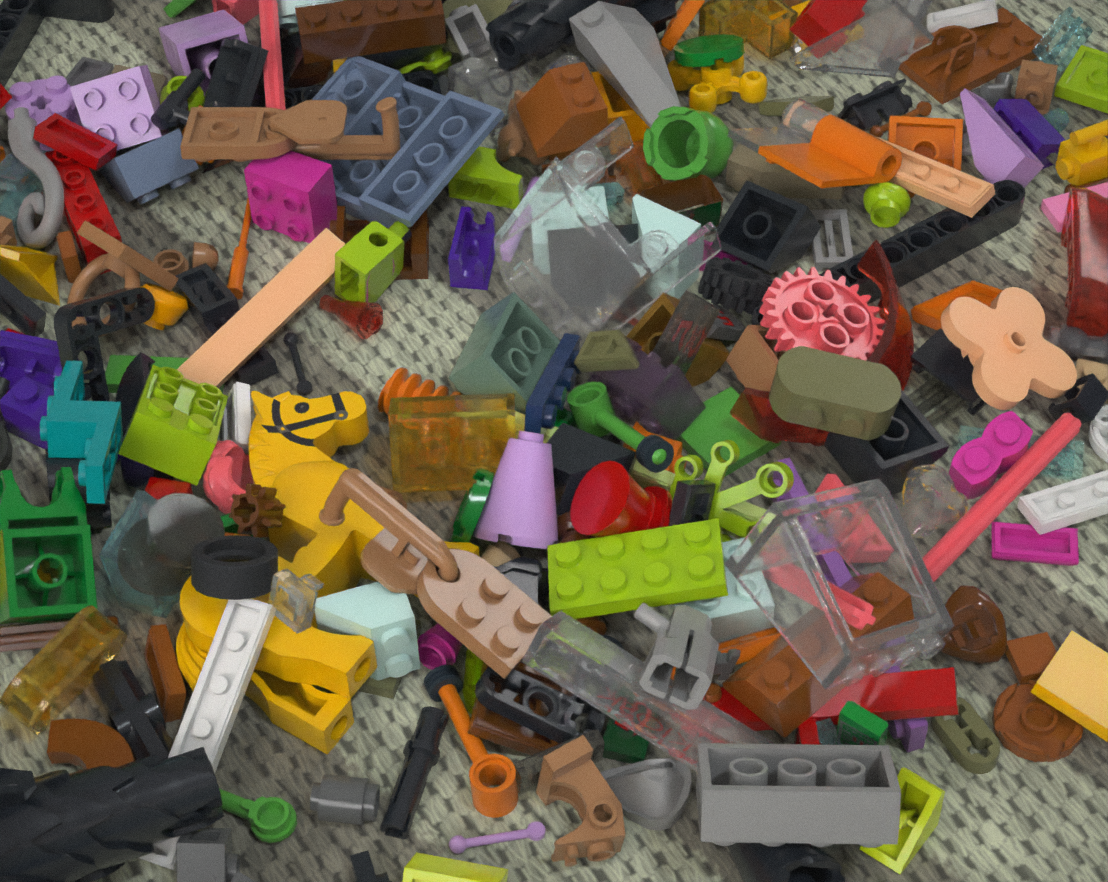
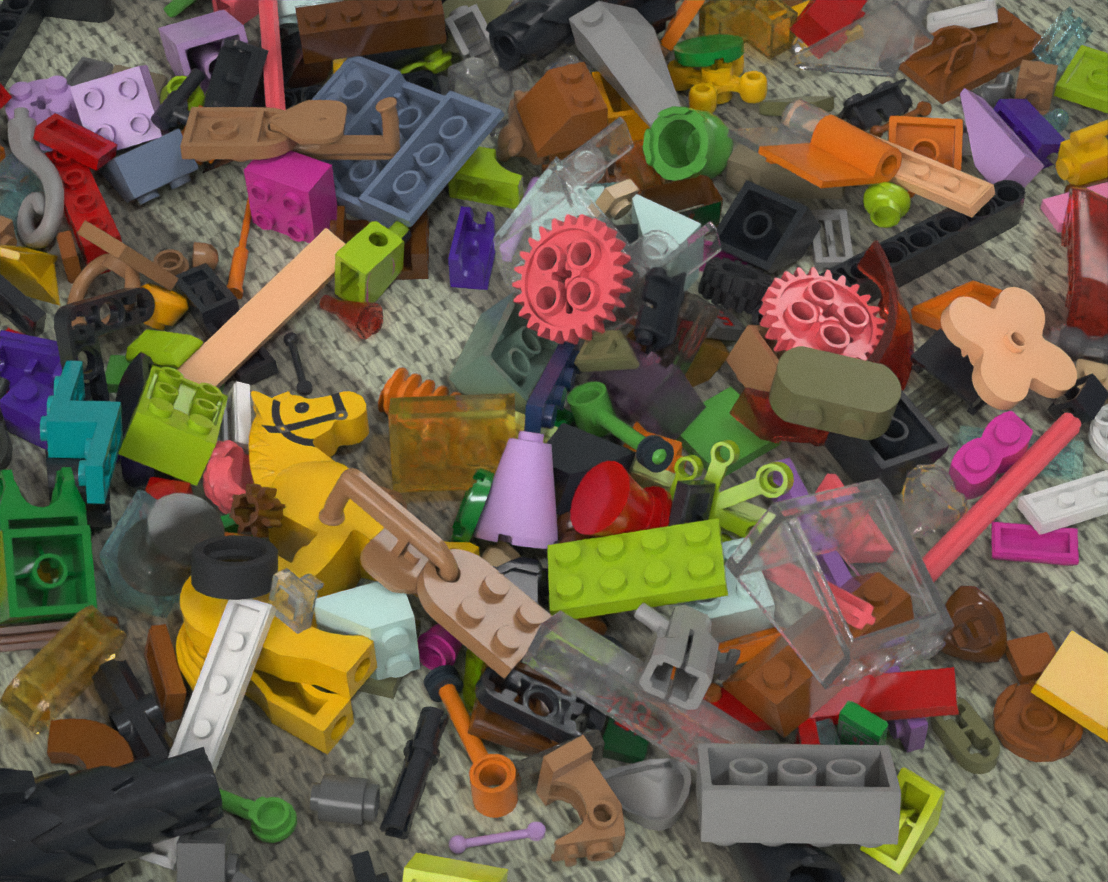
(164, 347): none -> lime tile
(572, 279): none -> coral gear
(616, 199): none -> tan plate
(657, 325): none -> black hinge

